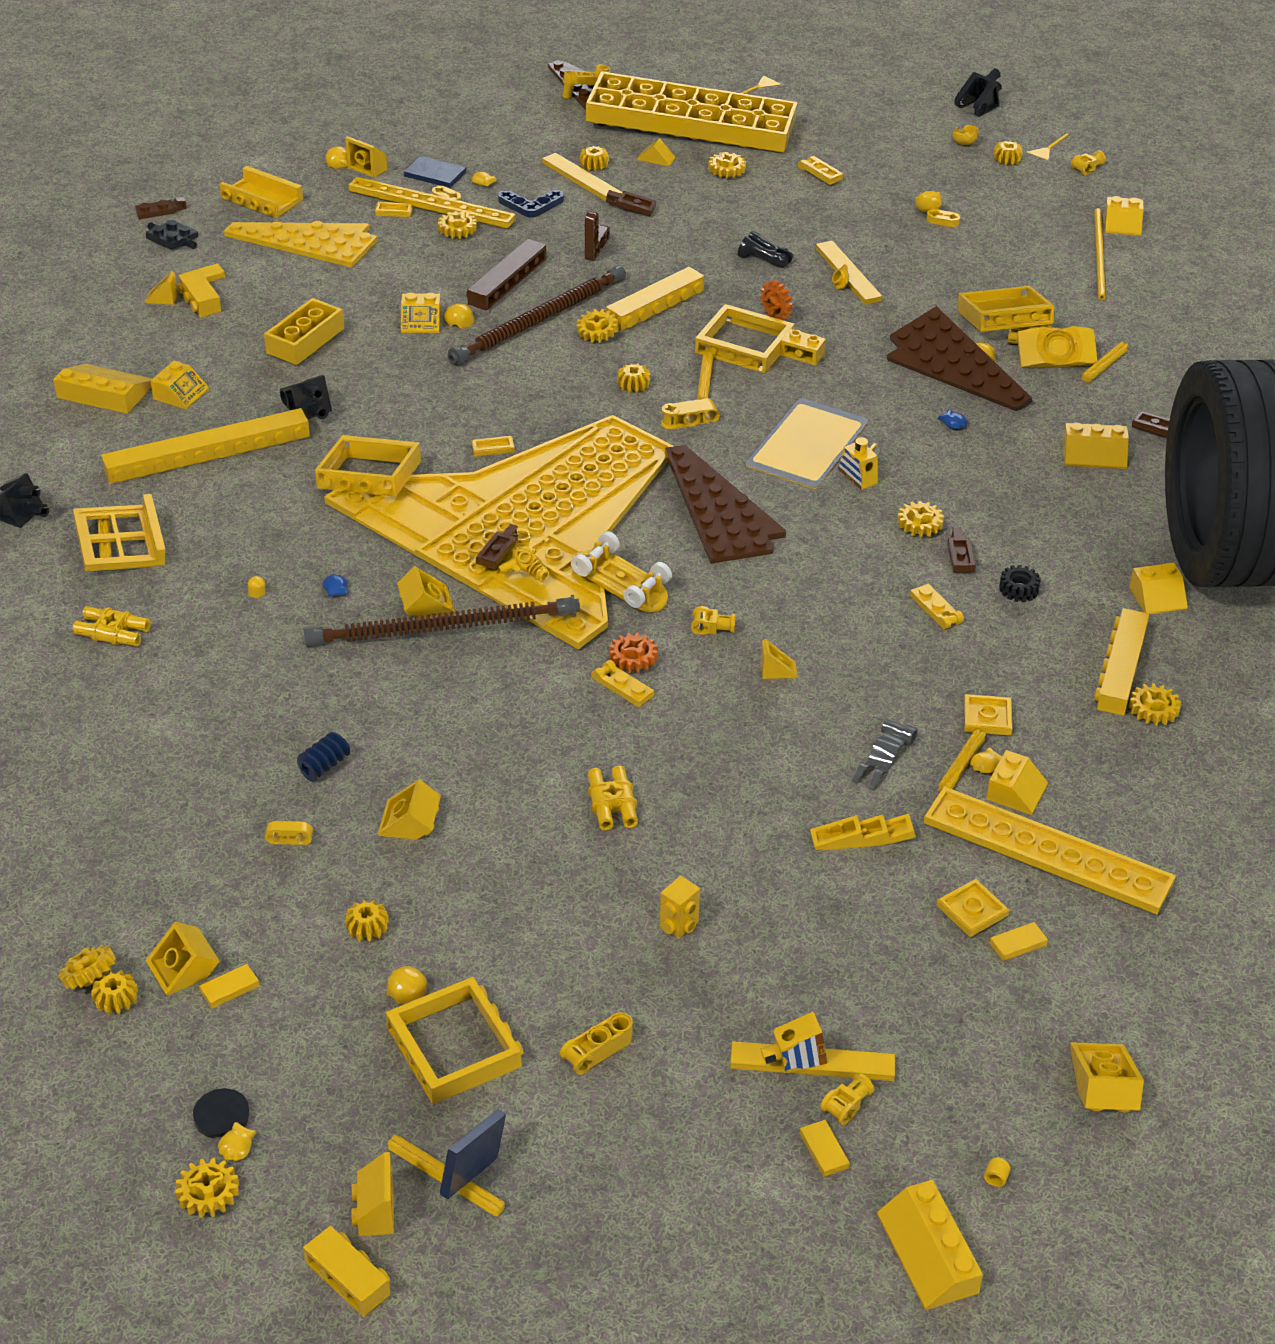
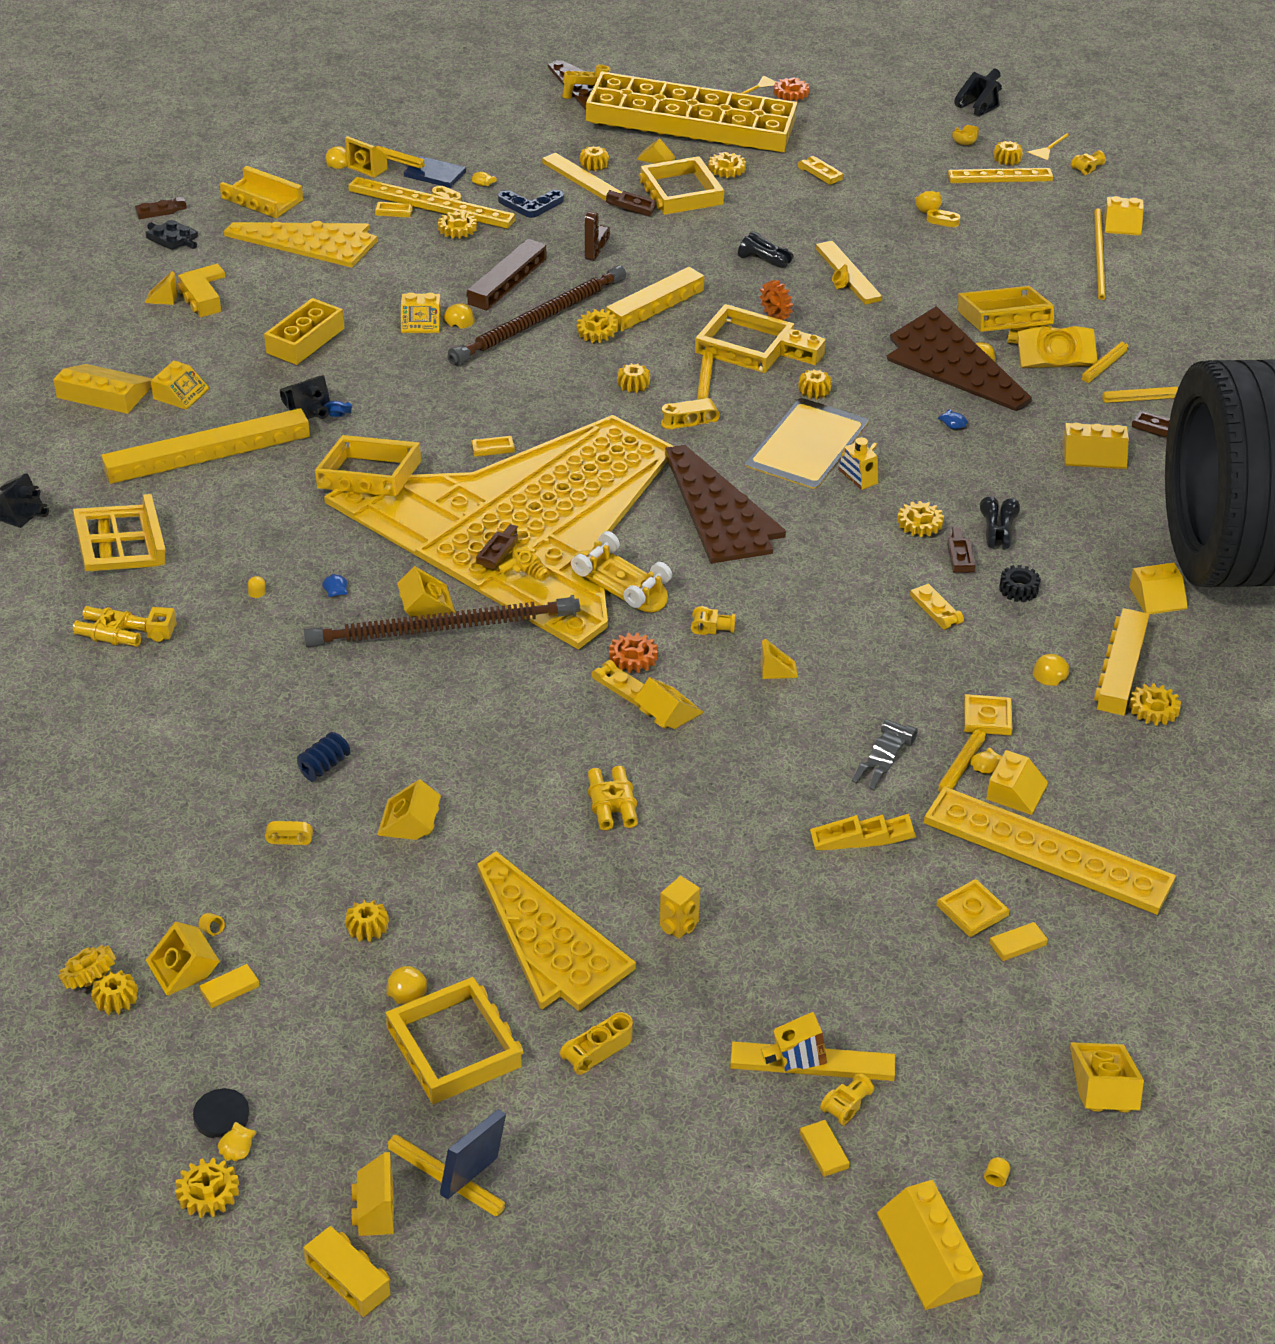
(159, 629): none -> yellow brick
(205, 921): none -> yellow piece
(338, 408): none -> blue animal
(402, 157): none -> yellow axle
(550, 941): none -> yellow wing
(666, 704): none -> yellow slope
(710, 197): none -> yellow window
(791, 89): none -> orange gear
(814, 384): none -> yellow gear
(1000, 175): none -> yellow tile
(1009, 510): none -> black piece
(1051, 669): none -> yellow hair
(1139, 394): none -> yellow axle

